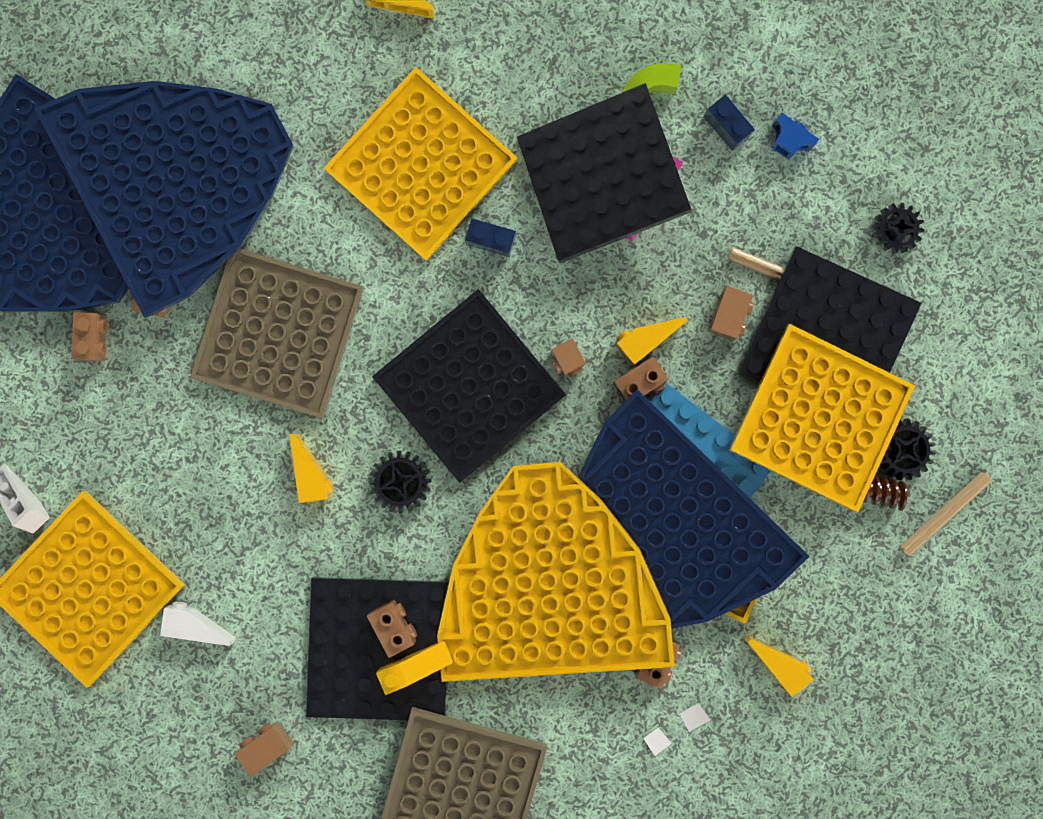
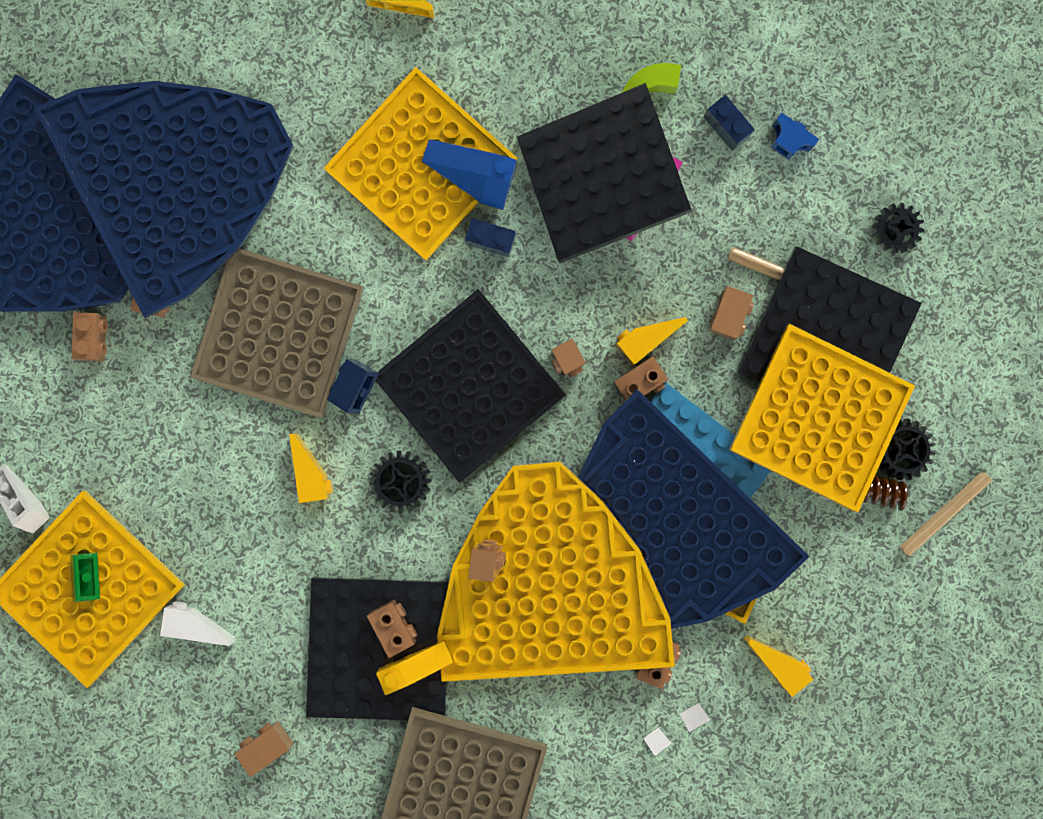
(85, 577): none -> green slope
(352, 386): none -> dark blue brick
(475, 171): none -> blue wedge
(486, 560): none -> medium nougat brick

